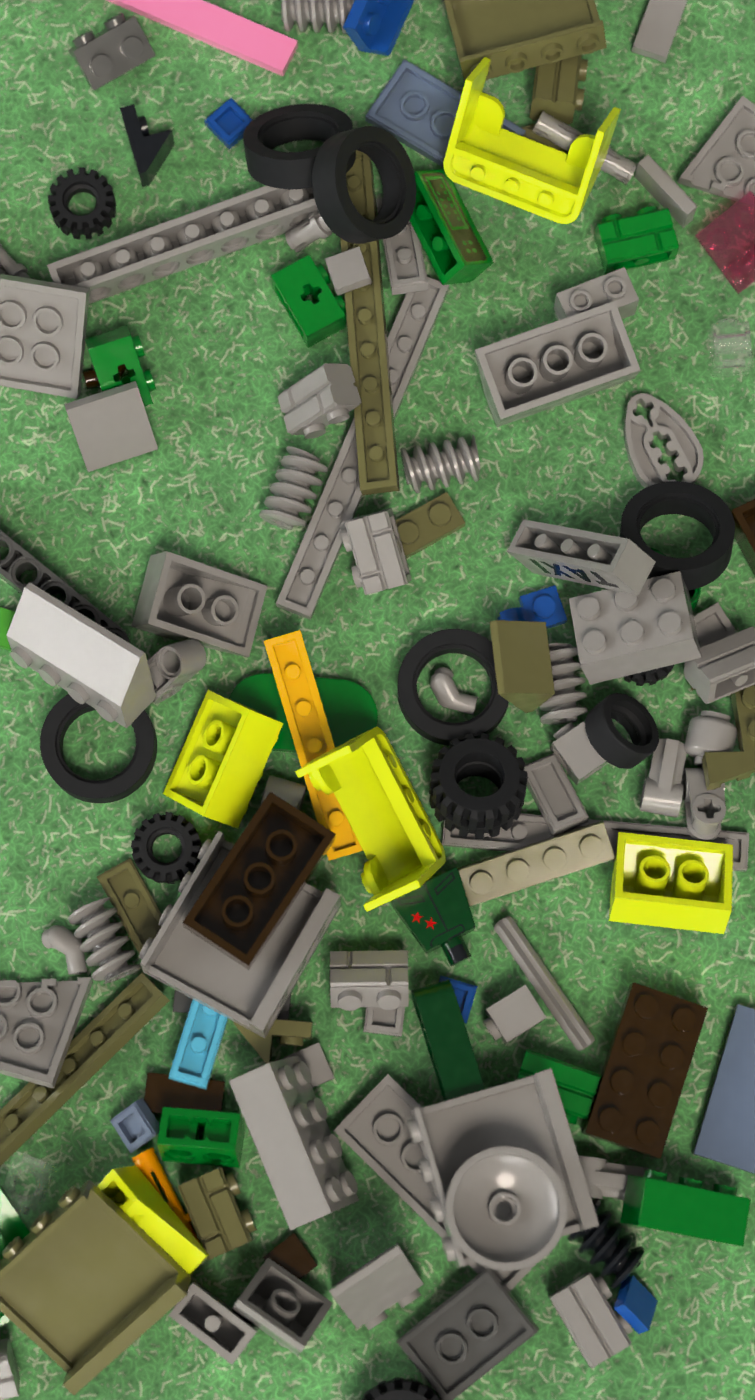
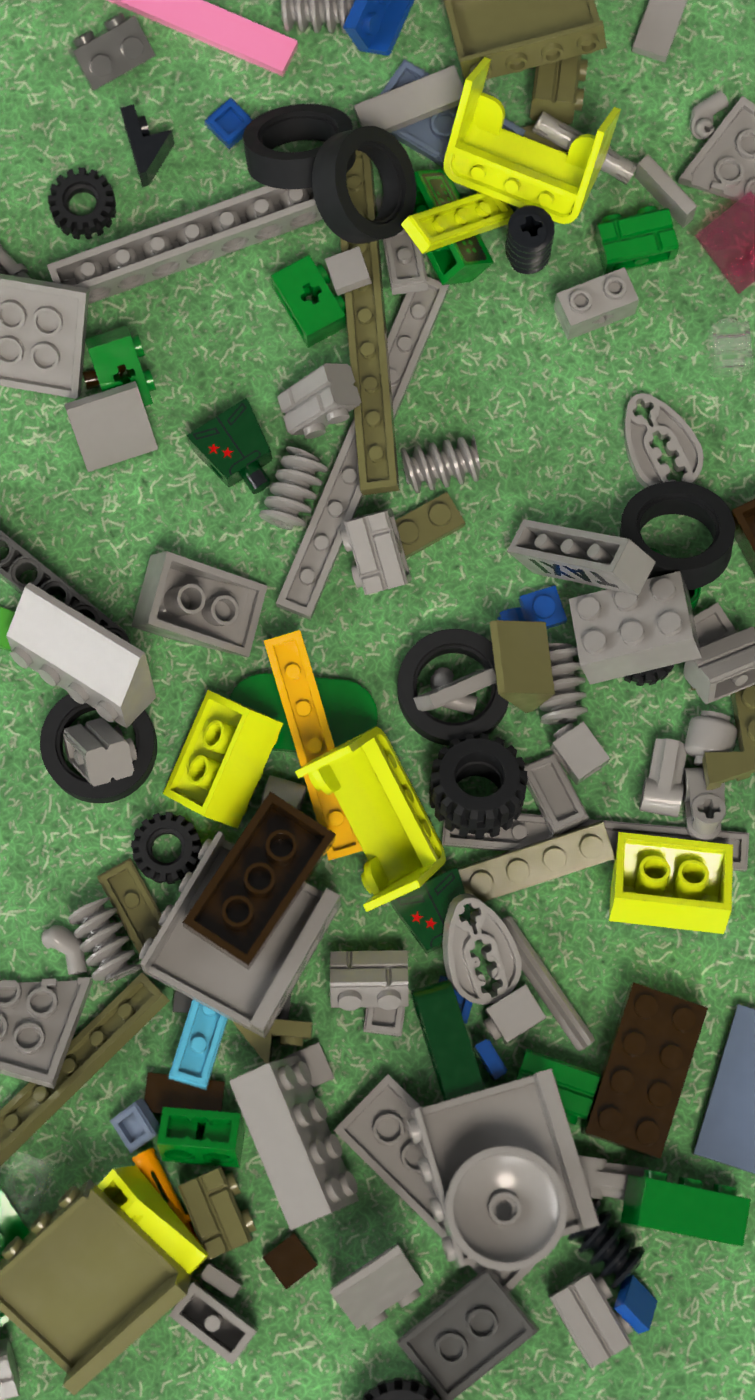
(99, 751): none -> light grey brick
(175, 666): light grey piece -> none
(221, 1280): none -> light grey tile
(234, 447): none -> dark green torso
(282, 1306): light grey slope -> none
(307, 232): light grey pin -> none
(412, 101): none -> light grey tile
(455, 689): none -> light grey tile
(456, 221): none -> neon yellow tile
(490, 1059): none -> blue tile
(500, 949): none -> light grey piece
(529, 239): none -> black piece
(556, 364): light grey slope -> none
(610, 742): black tyre -> none
(702, 115): none -> light grey arm

